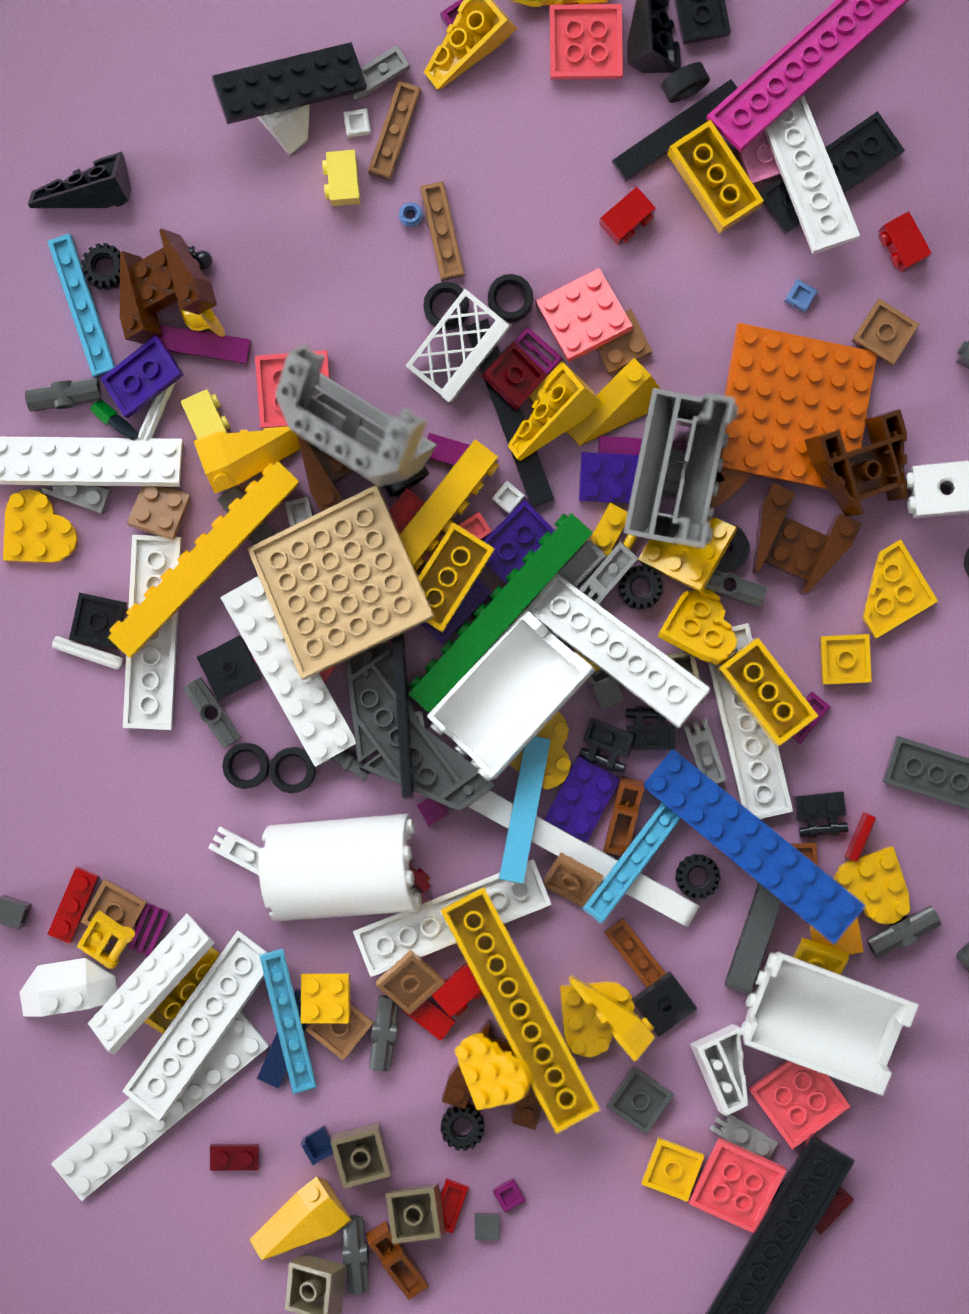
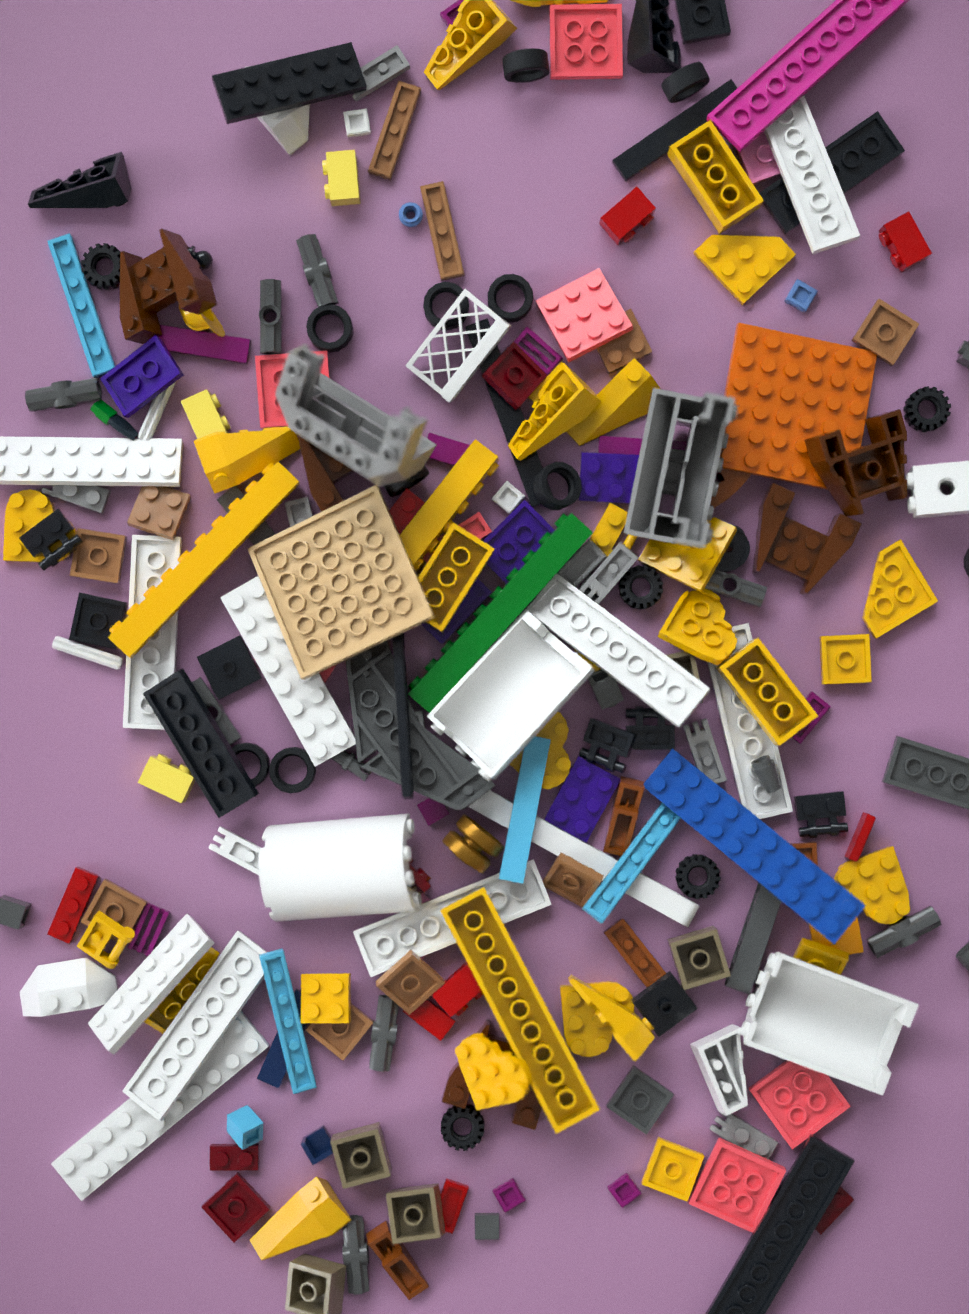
(48, 532): none -> black plate
(98, 556): none -> medium nougat plate
(167, 778): none -> light yellow brick
(200, 743): none -> black plate
(236, 1207): none -> dark red plate
(245, 1127): none -> medium azure panel
(270, 302): none -> dark grey piece
(316, 270): none -> dark grey piece
(326, 310): none -> black tyre
(470, 846): none -> pearl gold wheel
(525, 65): none -> black tyre
(572, 479): none -> black tyre
(624, 1190): none -> magenta tile
(699, 957): none -> dark tan brick
(744, 261): none -> yellow plate
(766, 773): none -> dark grey cone
(937, 399): none -> black tyre

